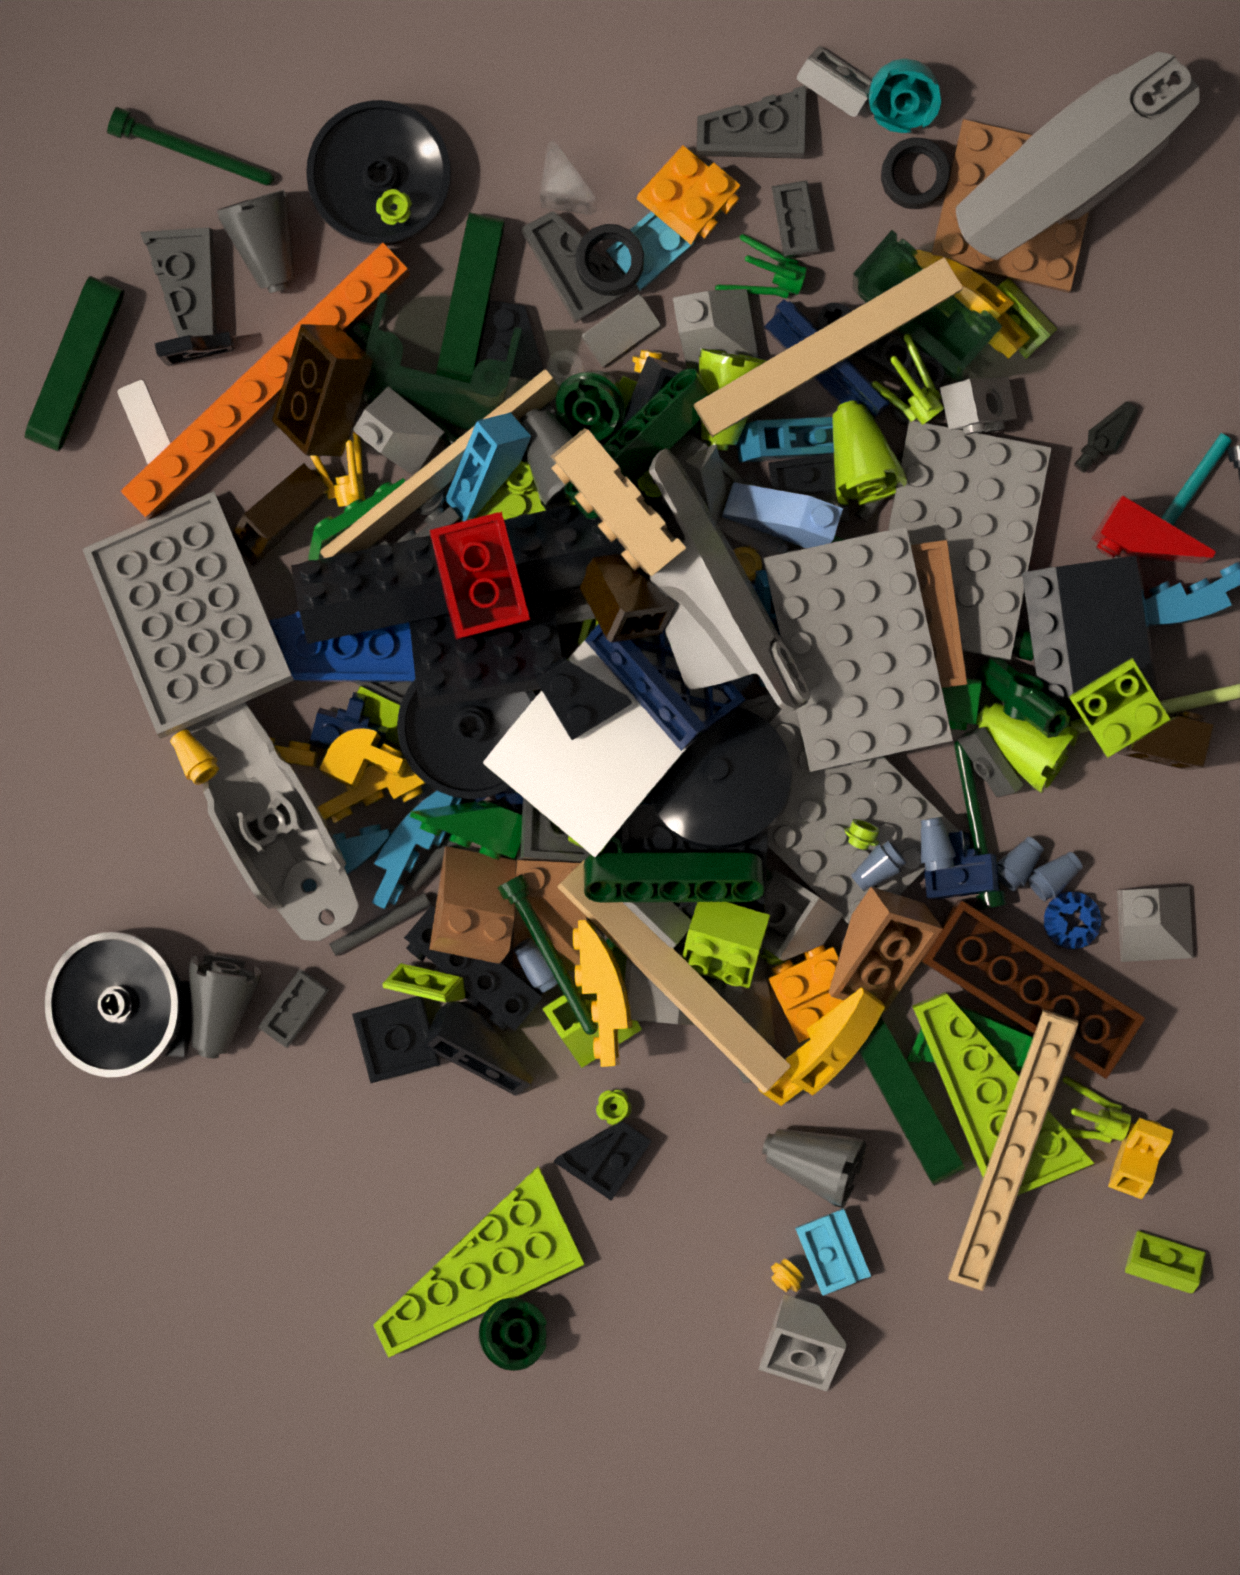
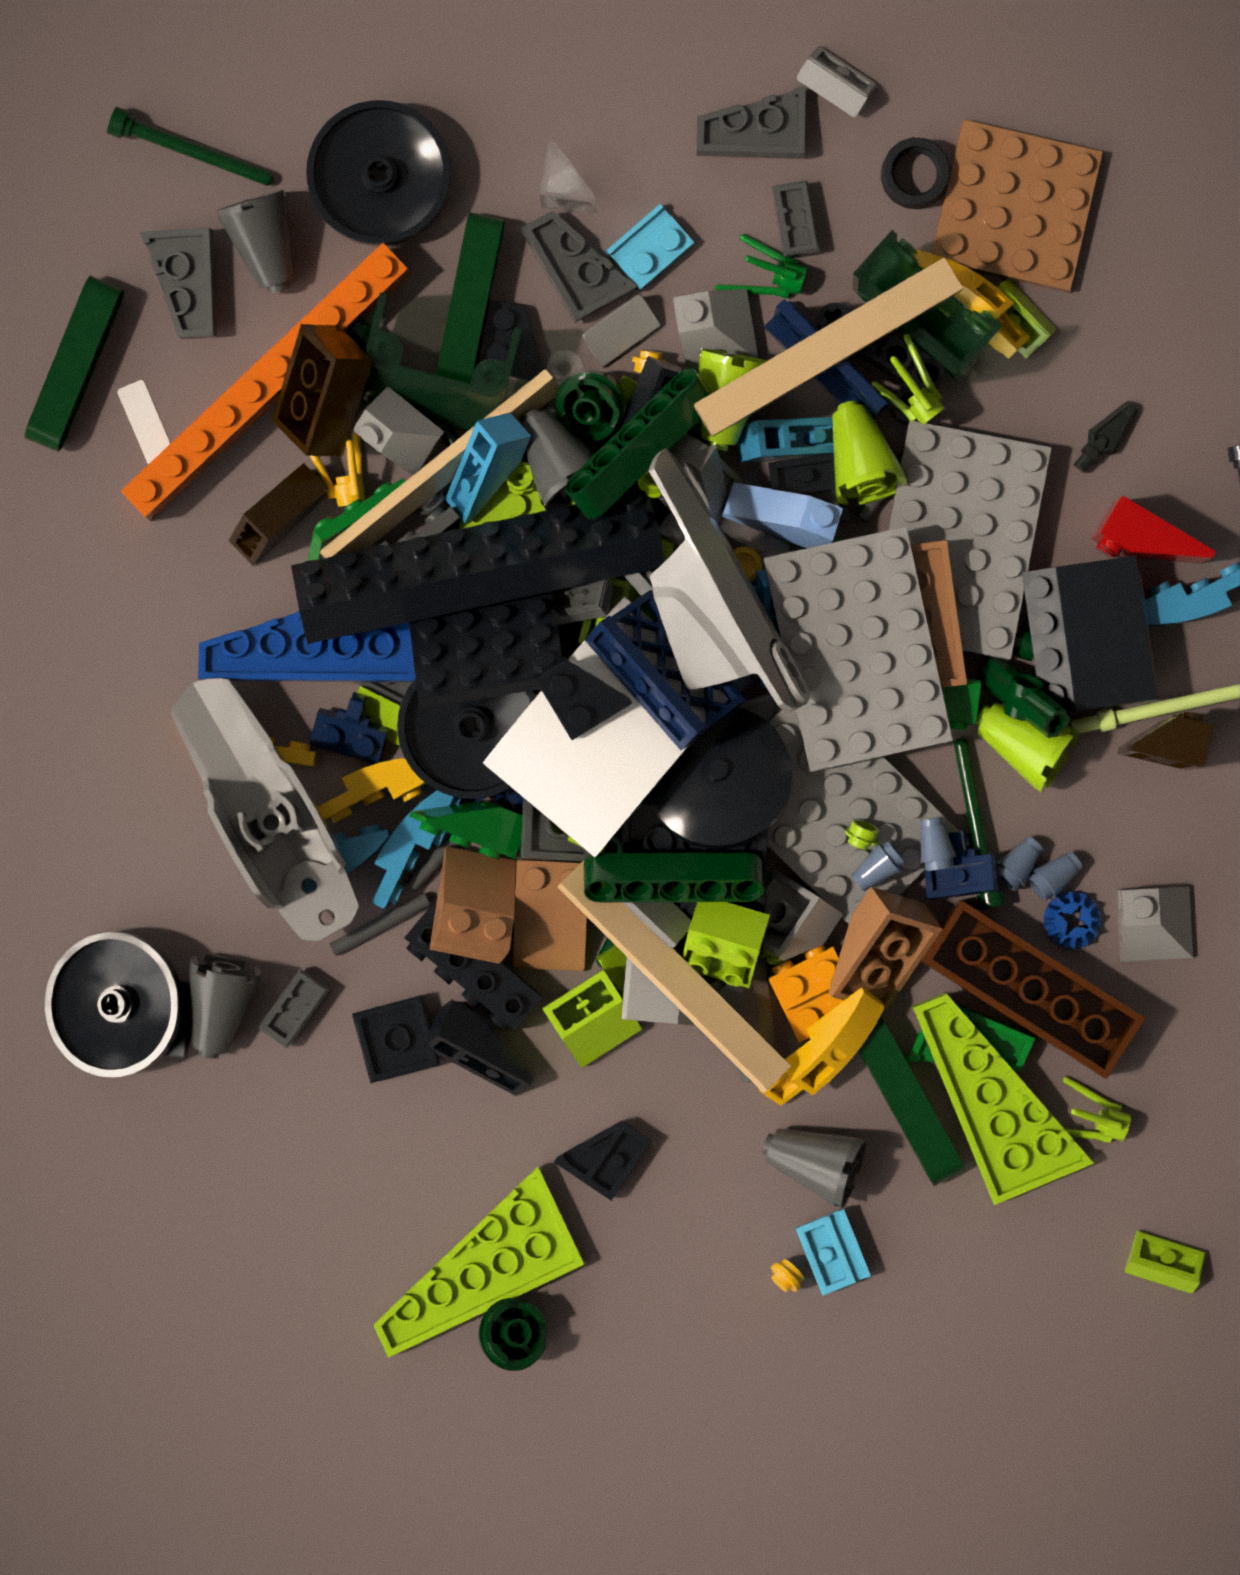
(187, 615): light grey plate -> none
(193, 347): black tile -> none
(194, 758): yellow cone -> none
(354, 751): yellow brick -> none
(389, 198): lime plate -> none
(425, 983): lime slope -> none
(479, 575): red slope -> none
(516, 892): dark green piece -> none
(534, 965): sand blue cone -> none
(601, 233): black tyre -> none
(602, 975): yellow slope -> none
(613, 1116): lime plate -> none
(616, 503): tan wedge -> none
(624, 600): dark brown slope -> none
(689, 195): light orange plate -> none
(803, 1344): light grey slope -> none
(904, 95): teal cylinder -> none
(979, 404): light grey brick -> none
(990, 762): dark grey plate -> none
(1013, 1149): tan tile -> none
(1079, 156): light grey piece -> none
(1119, 707): lime slope -> none
(1139, 1157): yellow brick -> none
(1196, 479): teal bar -> none

